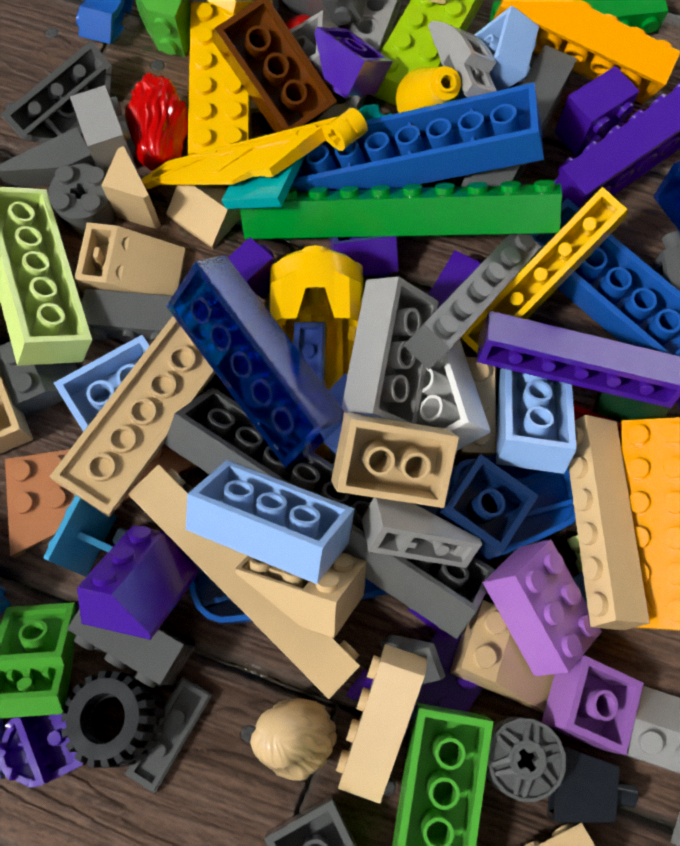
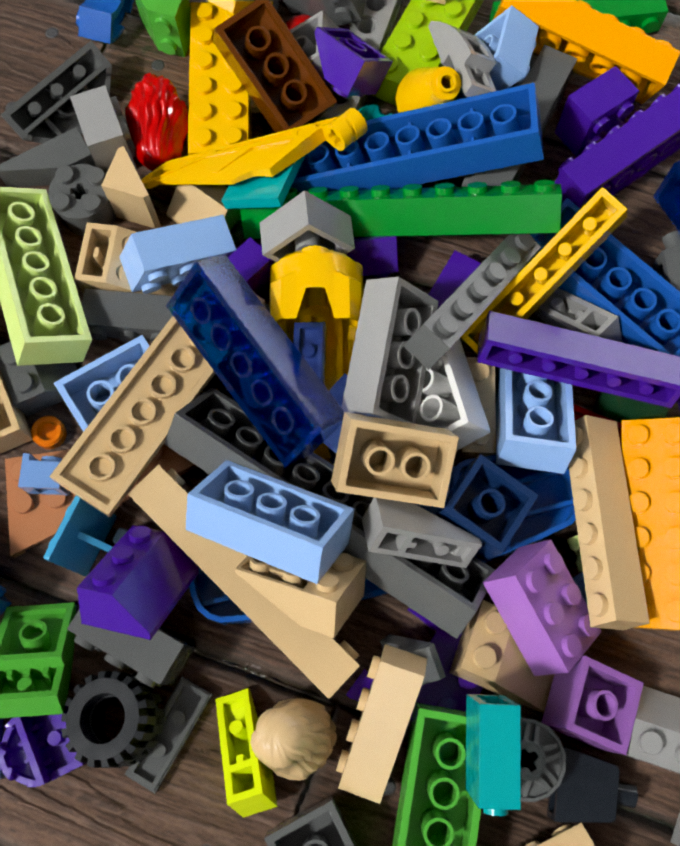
(35, 476): none -> medium blue brick
(48, 432): none -> orange tile
(169, 252): none -> light blue brick
(247, 780): none -> neon yellow slope
(305, 223): none -> light grey brick
(493, 753): none -> teal brick
(578, 315): none -> light grey slope

